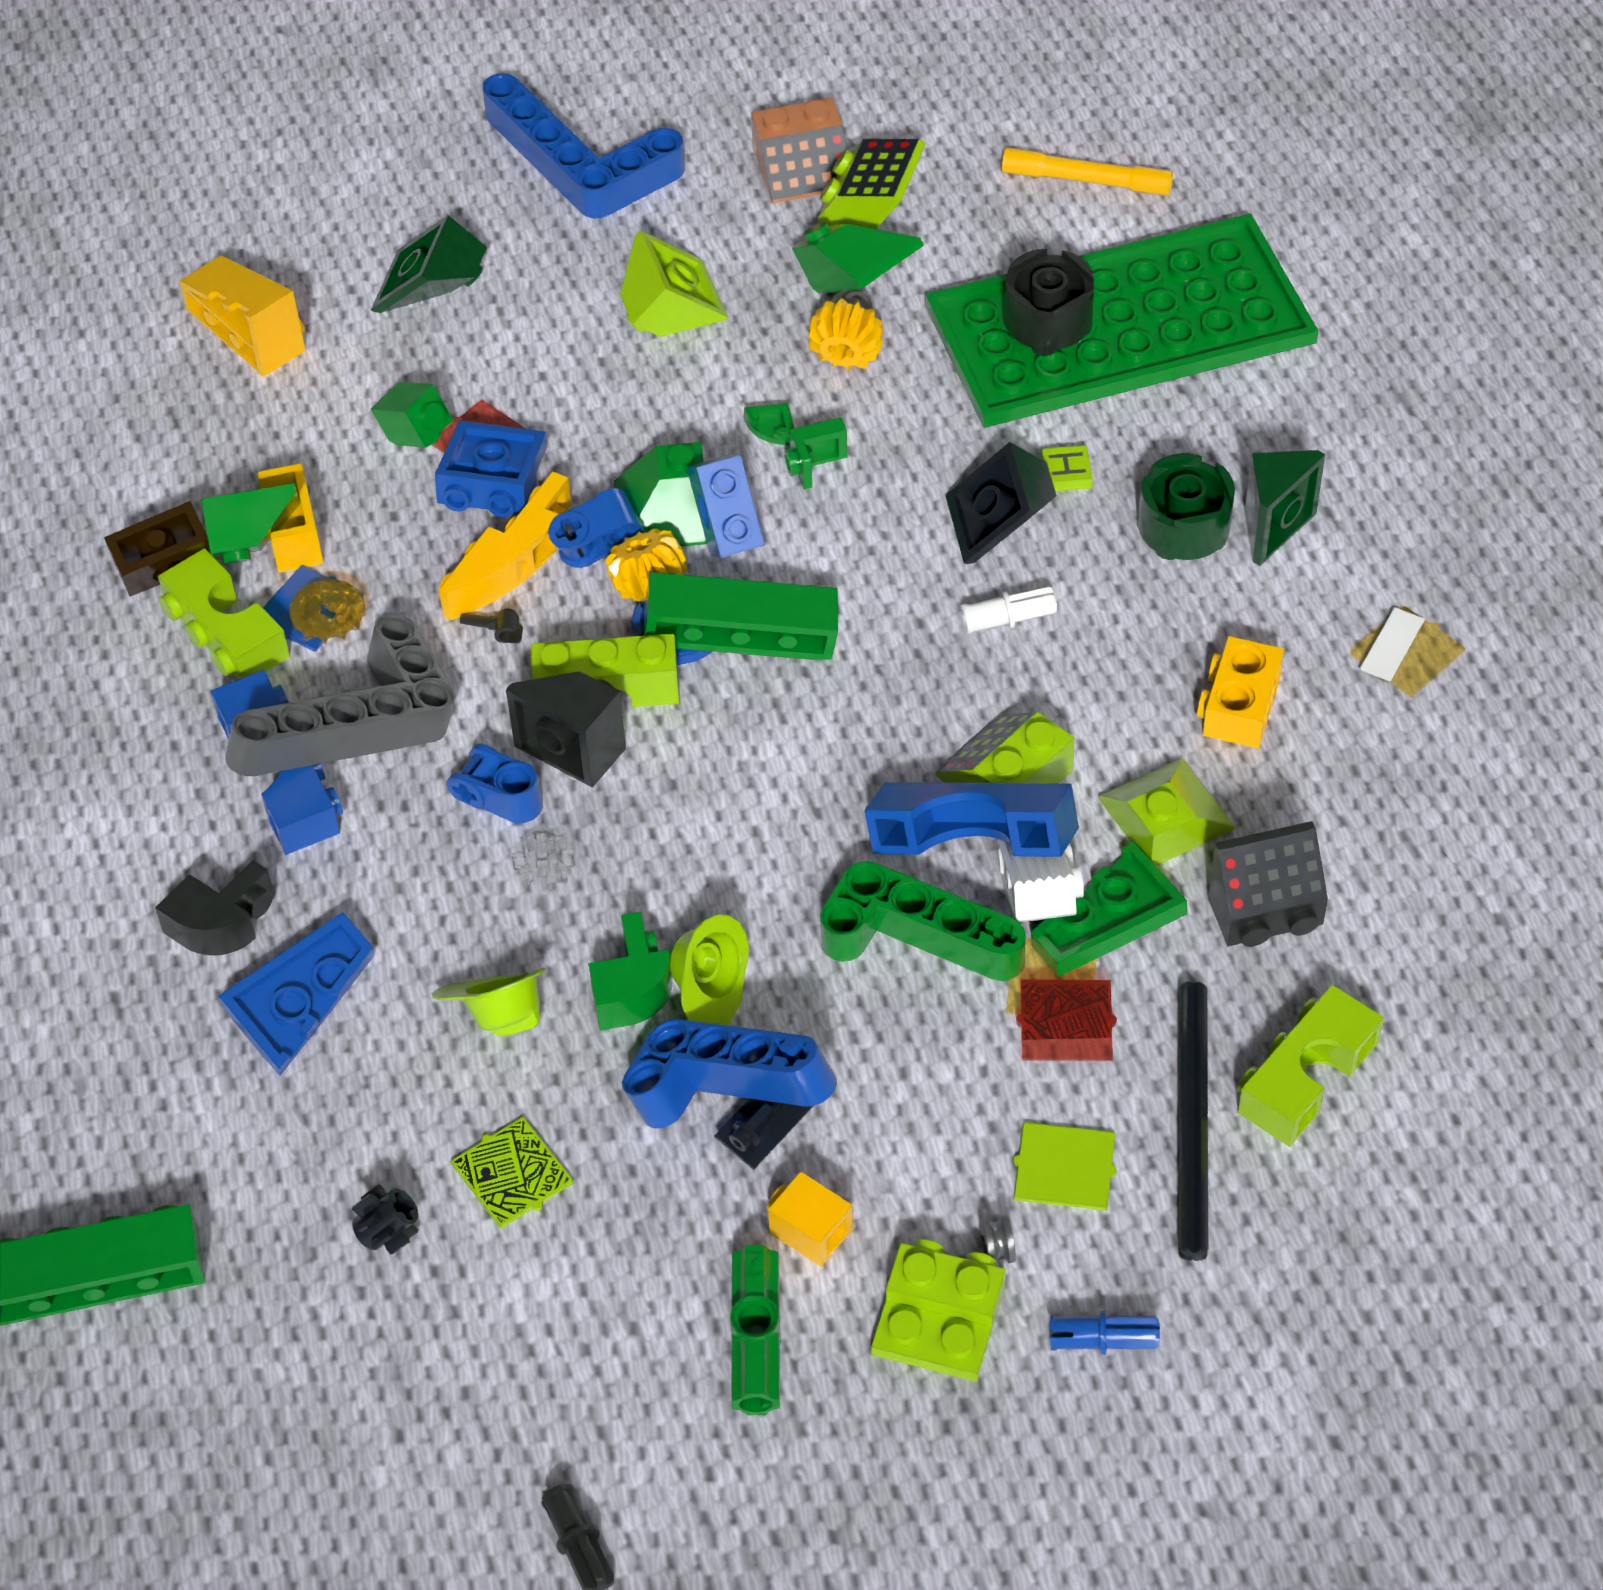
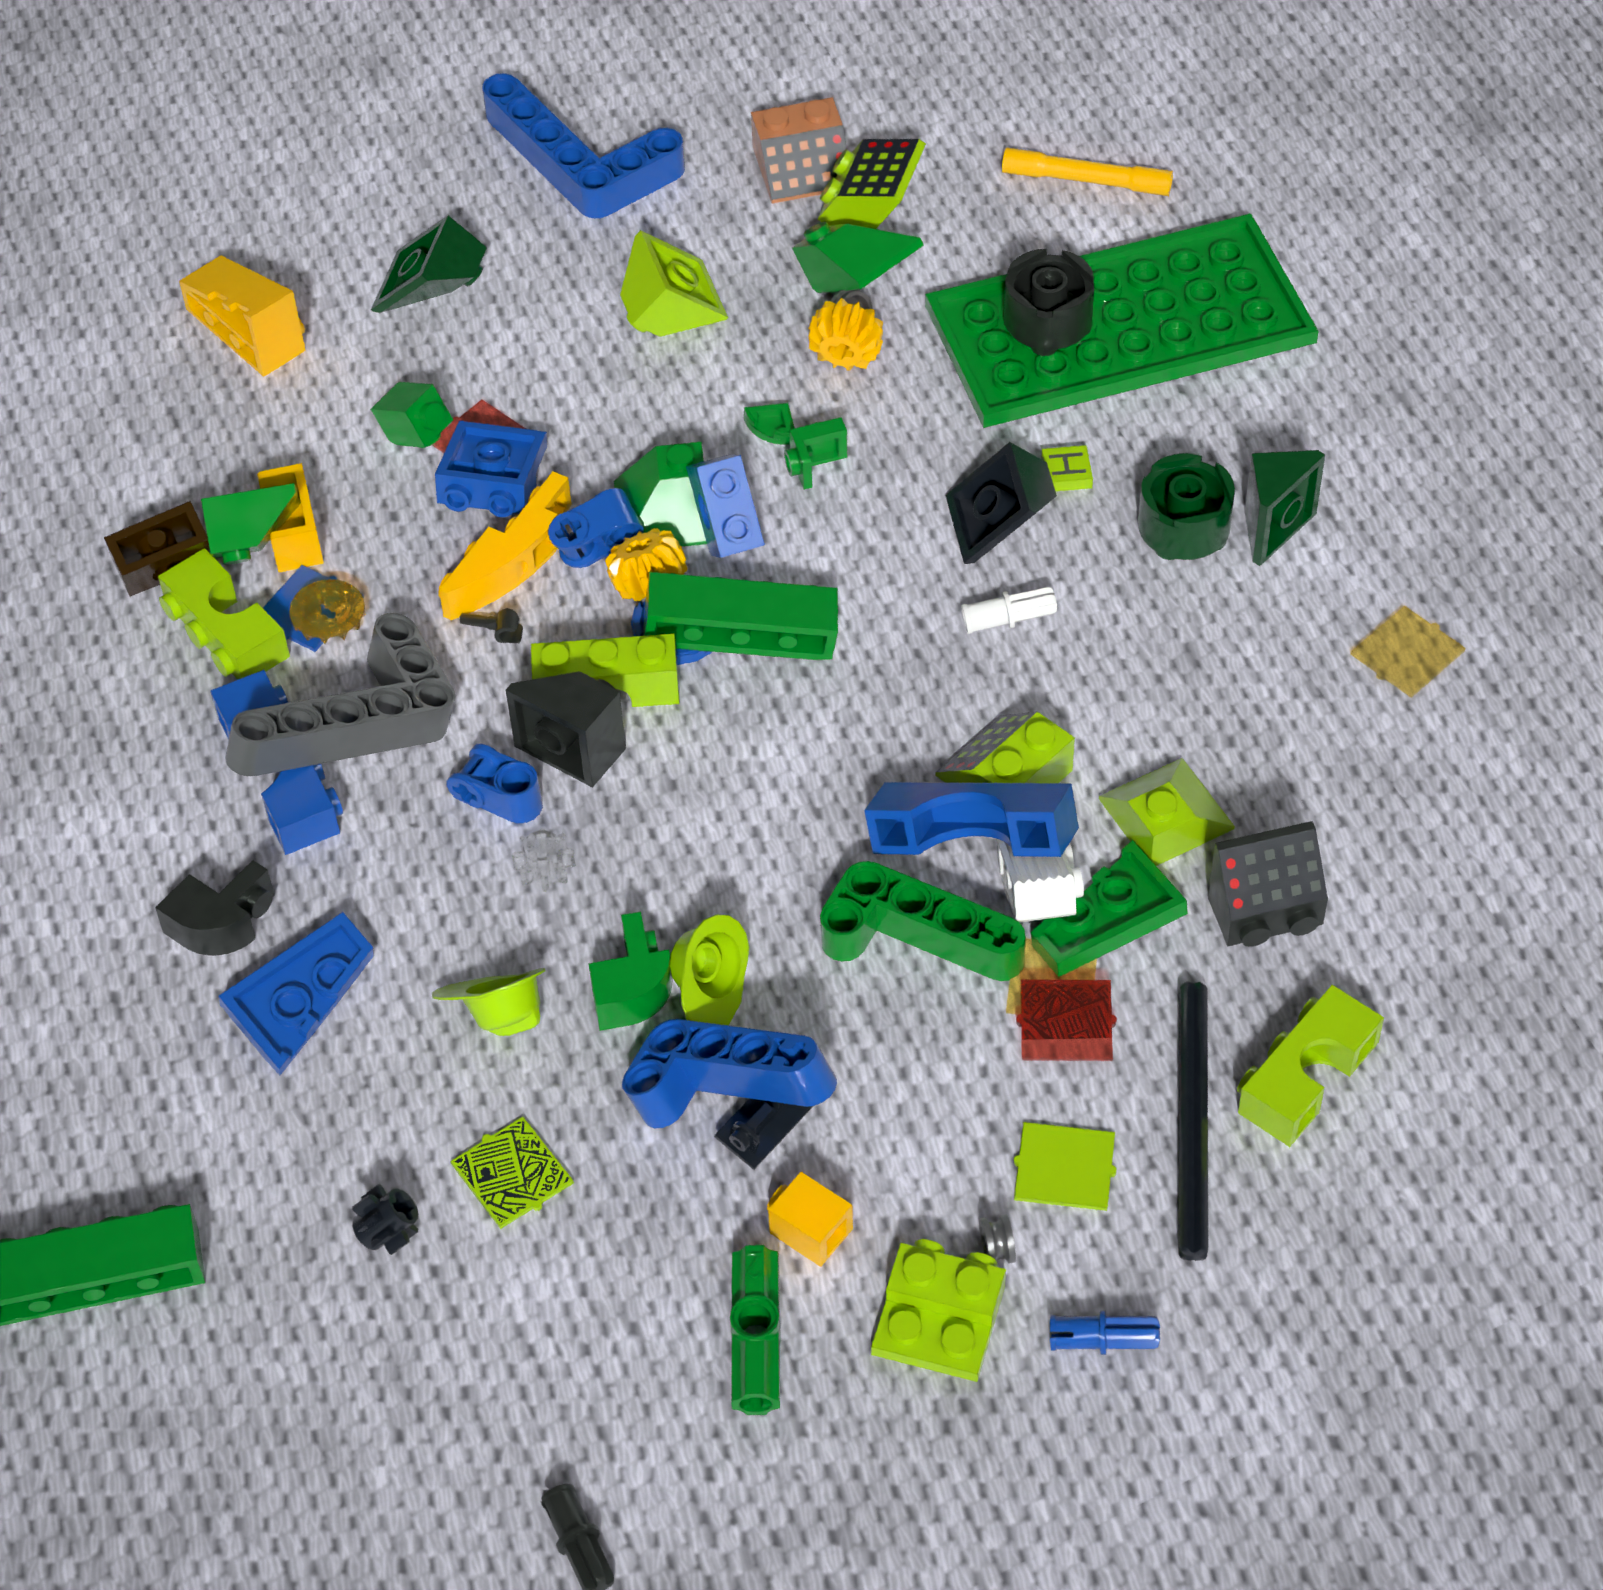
(1241, 692): yellow brick -> none
(1392, 644): white sticker -> none

